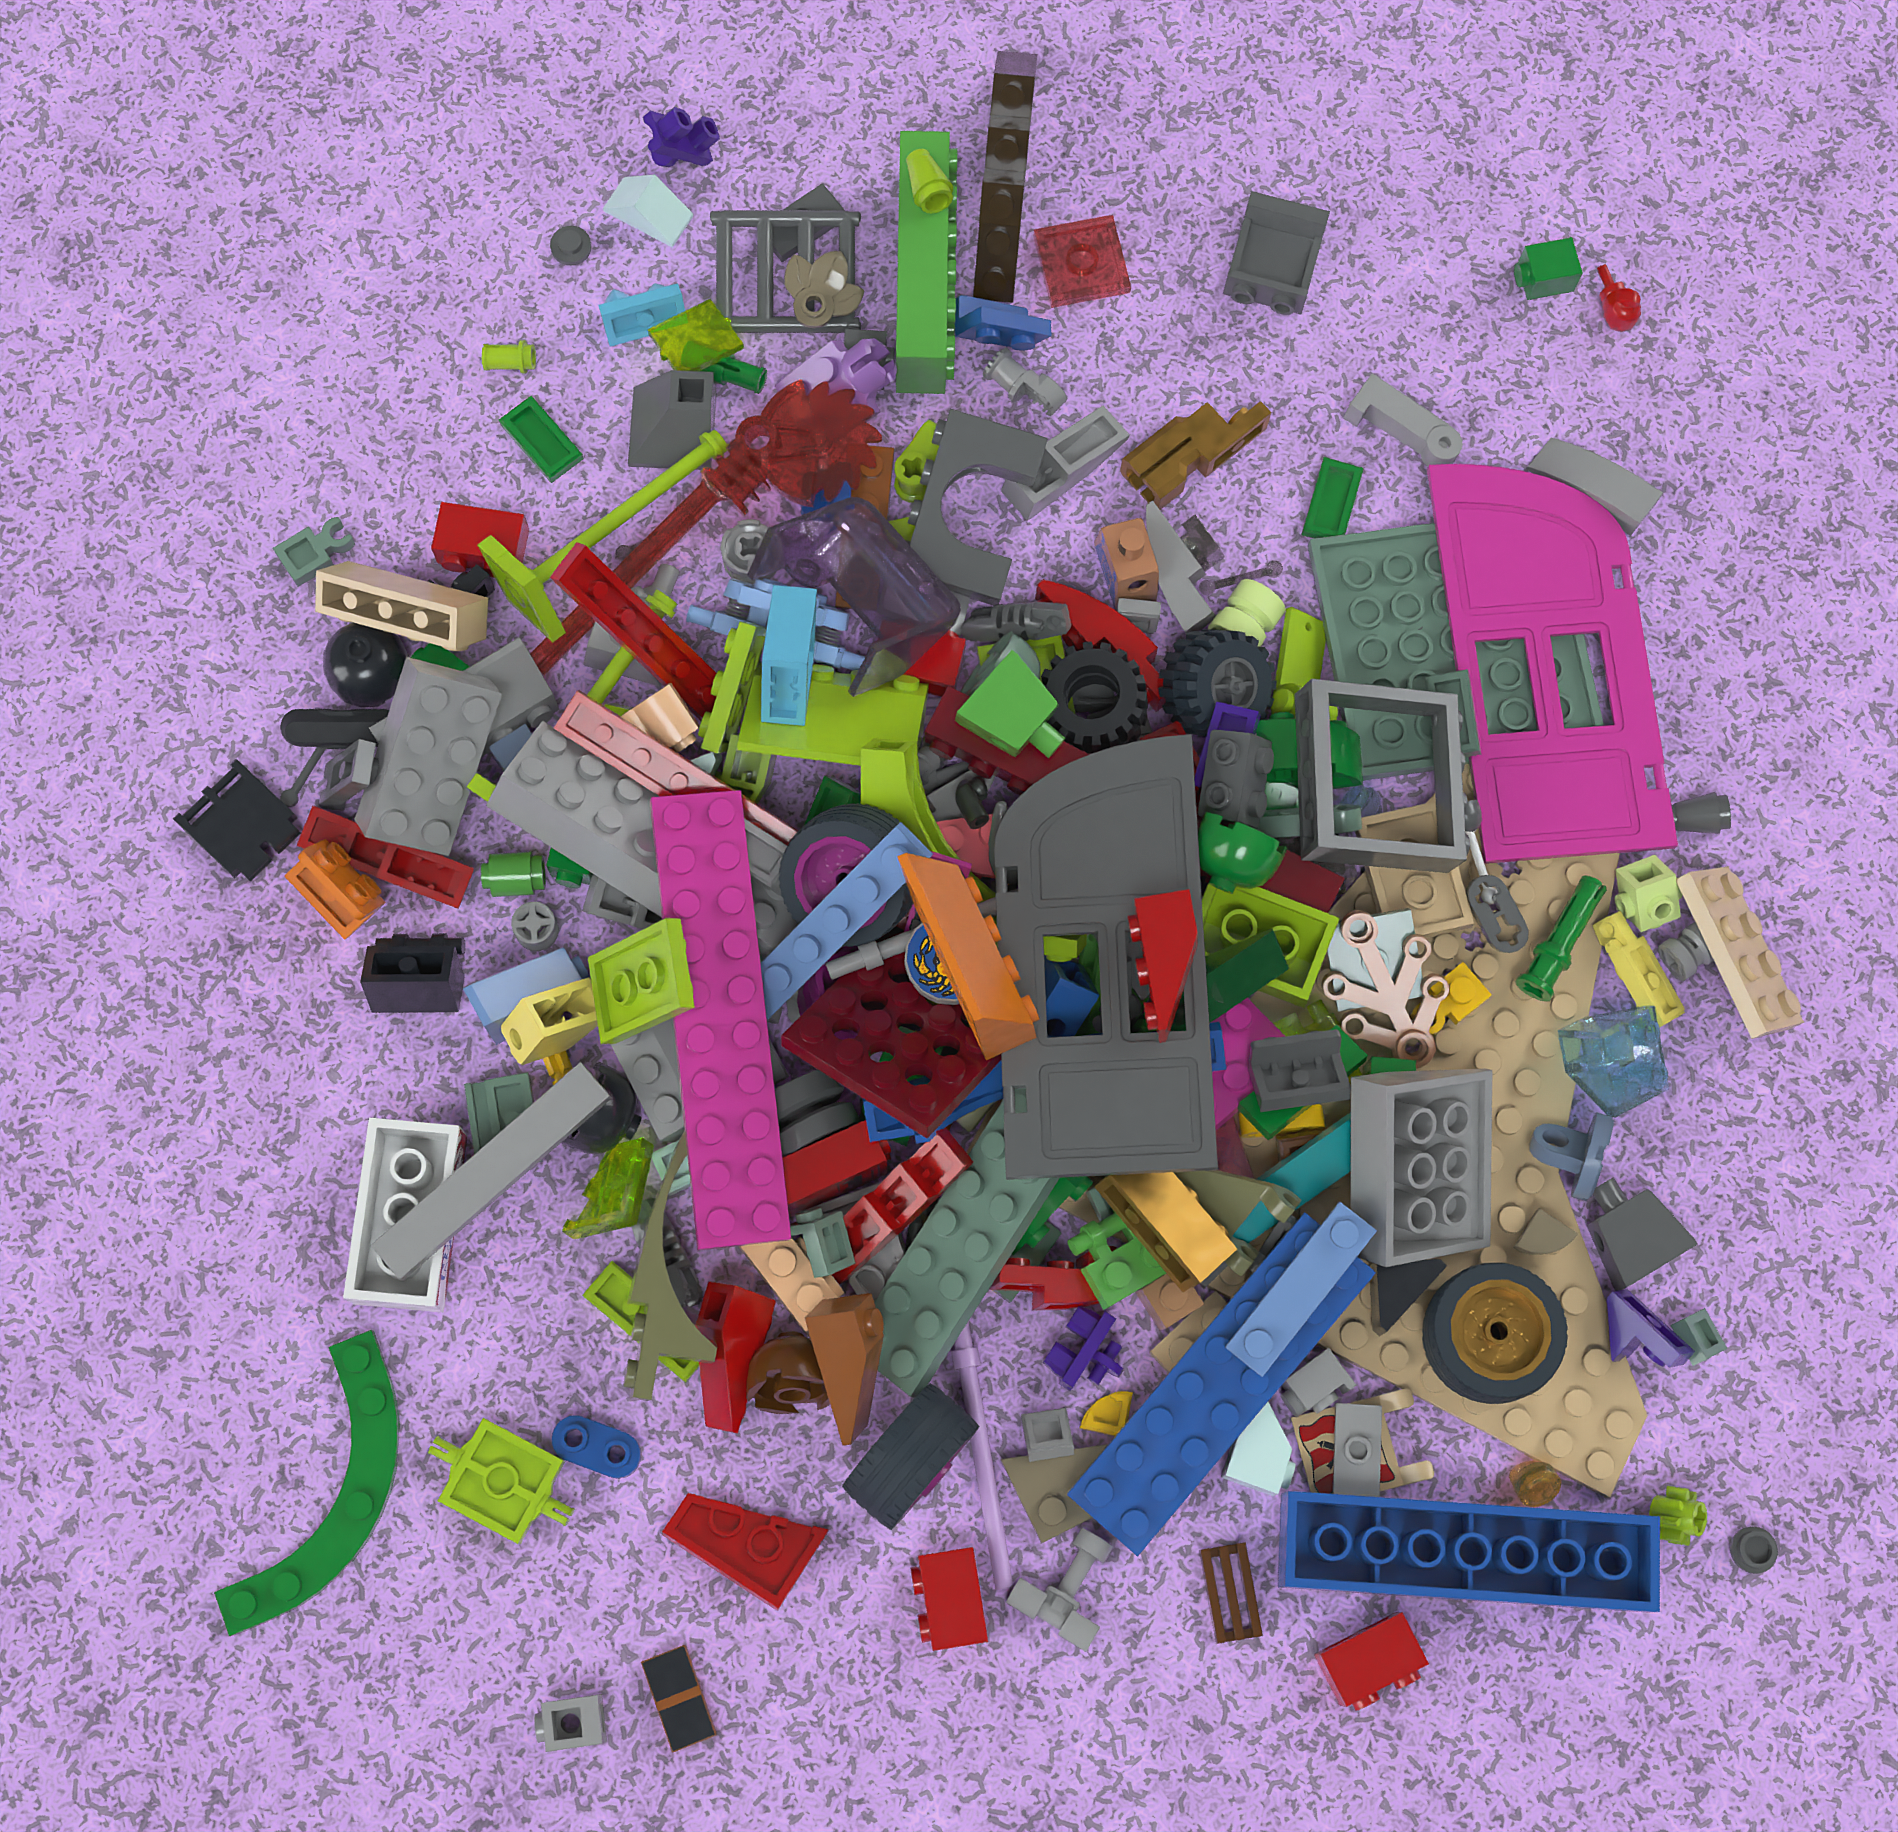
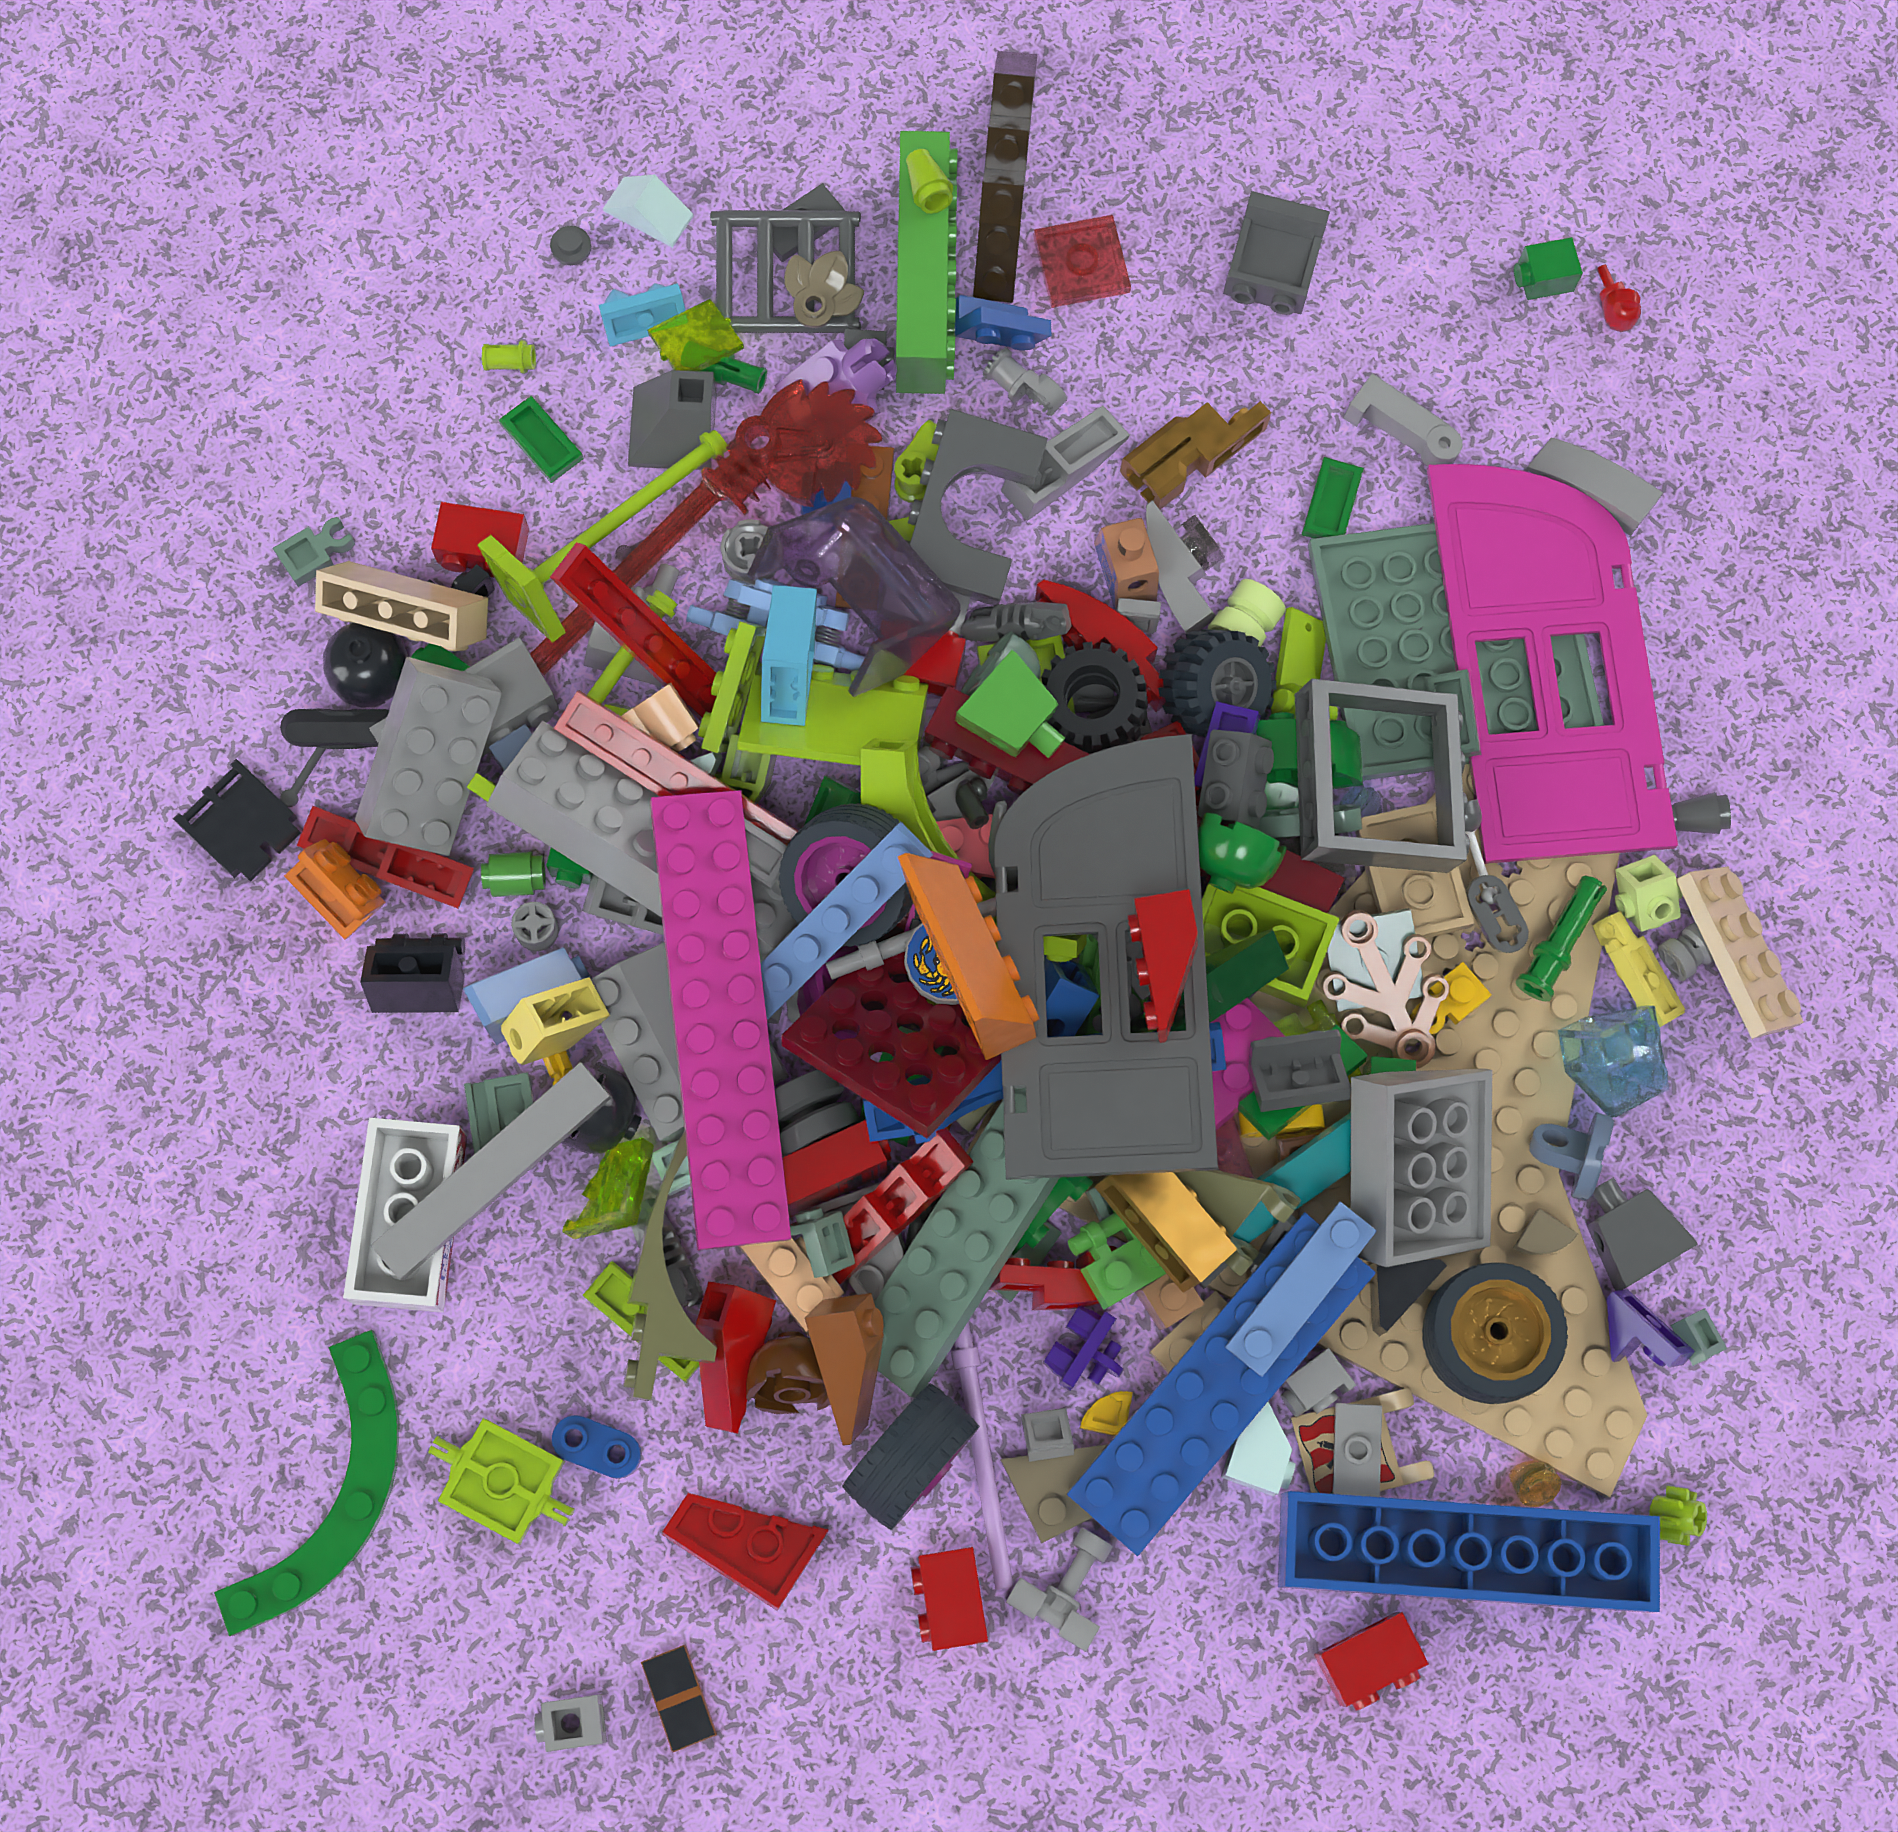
(349, 774): dark grey plate -> none
(641, 981): lime plate -> none
(679, 138): dark purple hips -> none
(1248, 1588): reddish brown tile -> none
(1273, 570): clear smoke hinge -> none
(1753, 1550): dark grey plate -> none

